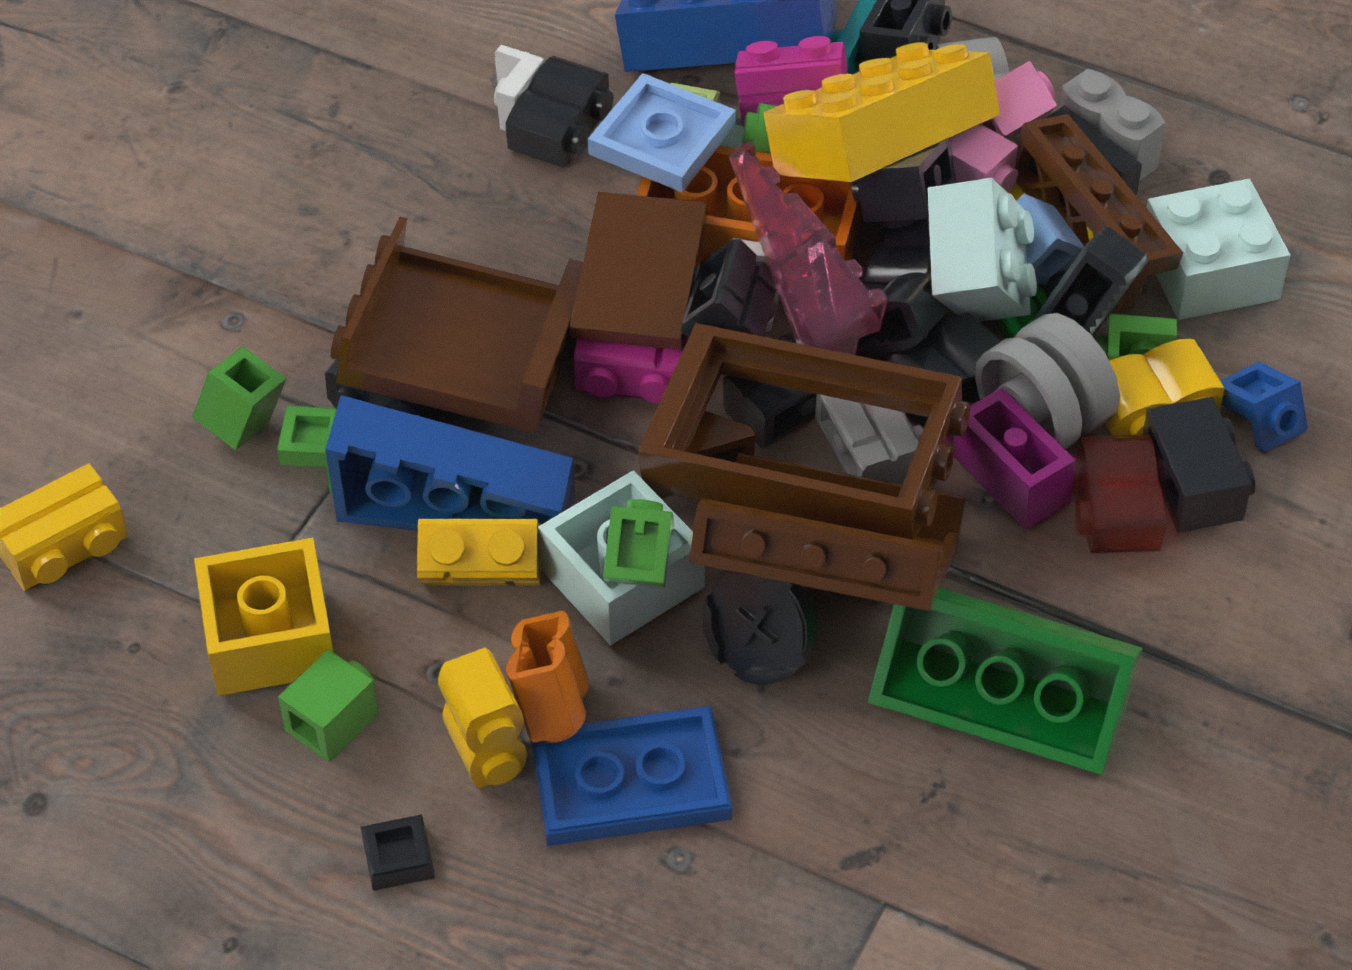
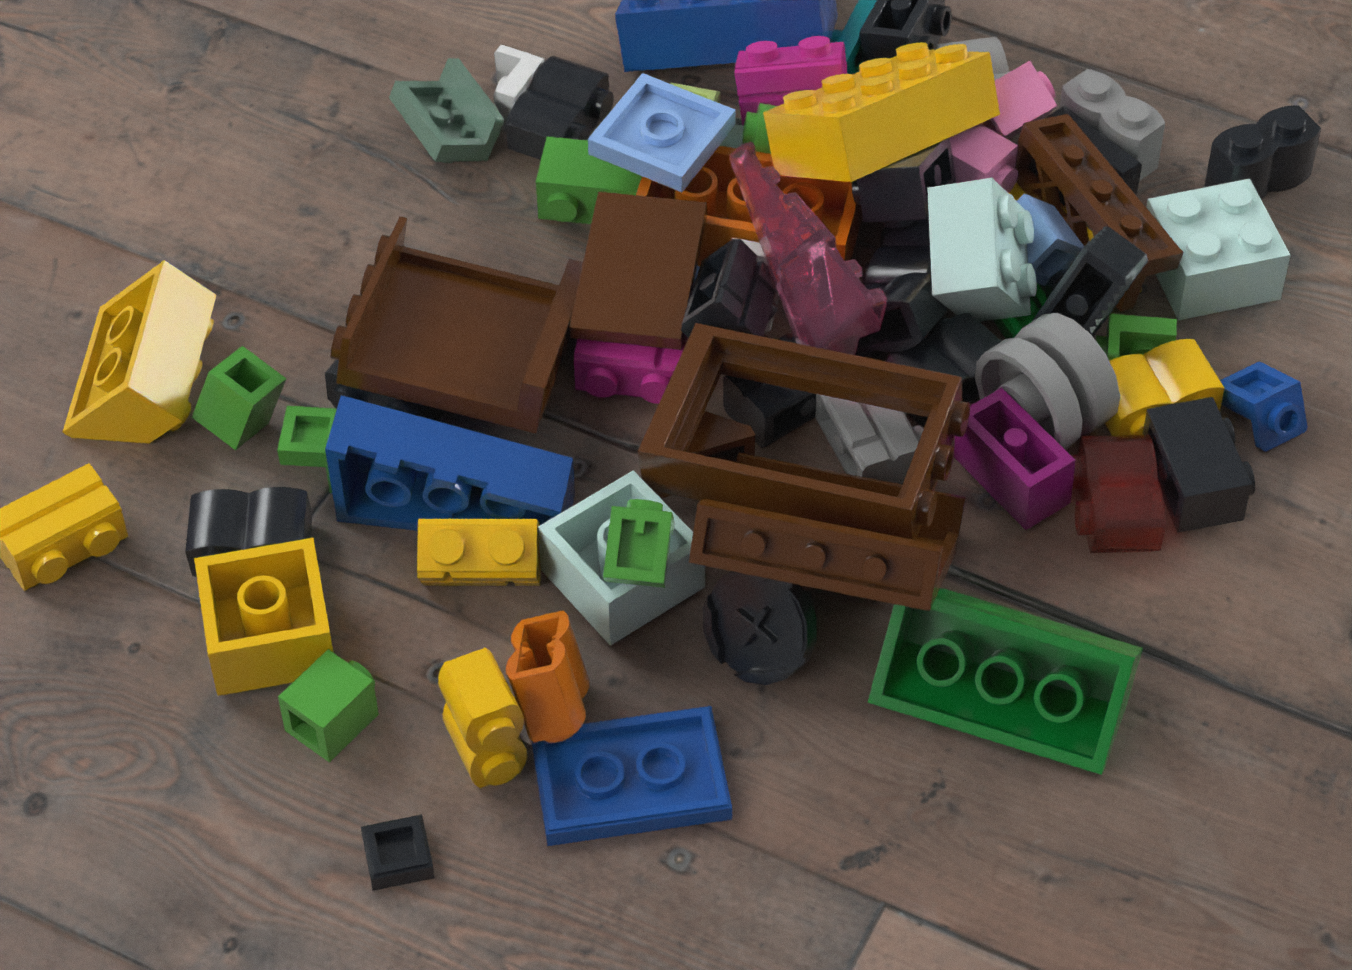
(142, 359): none -> yellow slope
(242, 520): none -> black brick
(450, 114): none -> sand green bracket
(571, 181): none -> bright green brick
(1272, 153): none -> black brick

